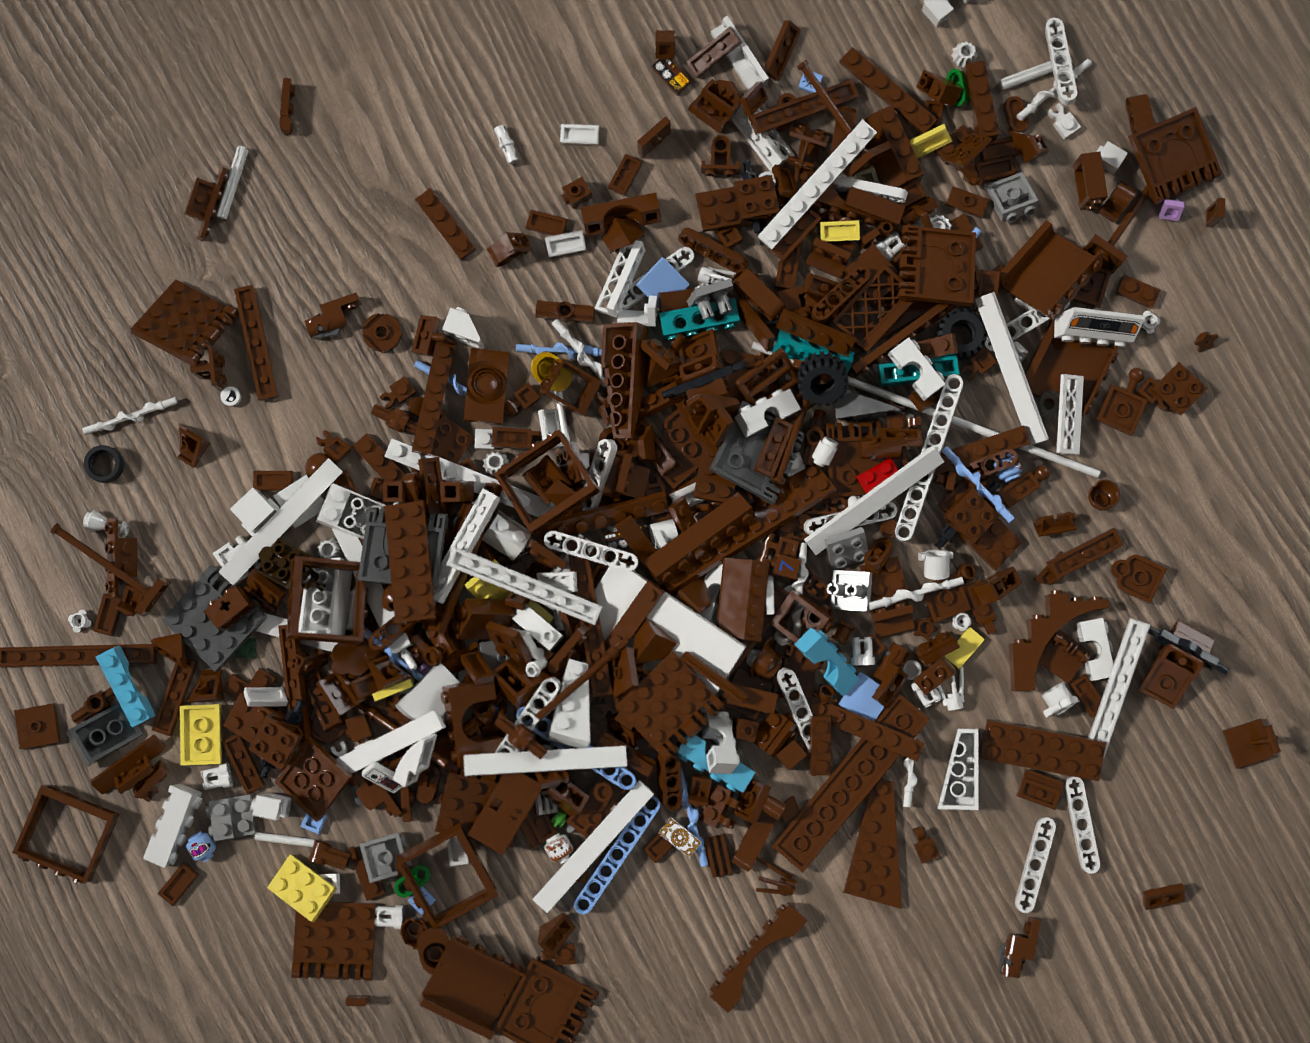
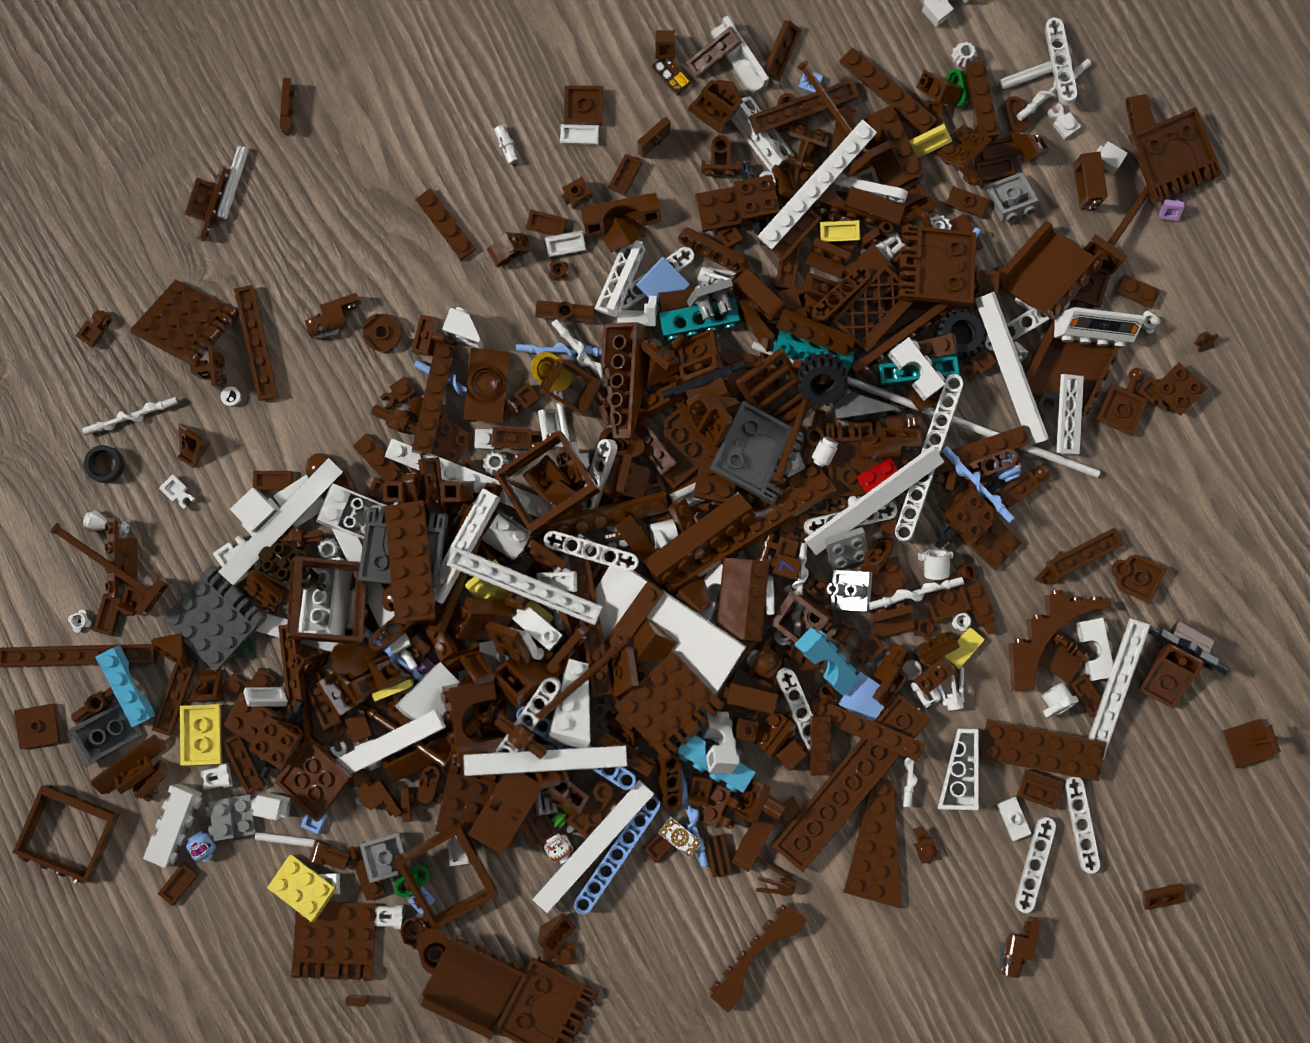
(90, 332): none -> reddish brown plate
(175, 489): none -> white plate
(238, 608): reddish brown brick -> none
(299, 538): none -> reddish brown axle
(334, 448): reddish brown plate -> none
(381, 776): tile -> none
(415, 761): white slope -> none
(433, 656): reddish brown plate -> none
(534, 668): white pin -> none
(558, 265): none -> reddish brown plate
(583, 105): none -> reddish brown plate
(646, 445): reddish brown tile -> none
(714, 677): reddish brown axle -> none
(752, 418): white arch -> none
(753, 98): reddish brown tile -> none
(773, 447): reddish brown plate -> none
(862, 659): white piece -> none
(998, 585): reddish brown brick -> none
(1013, 818): none -> white plate
(1048, 525): reddish brown hinge -> none
(1104, 495): reddish brown hair -> none
(1117, 201): reddish brown pin -> none
(1215, 212): reddish brown tile -> none

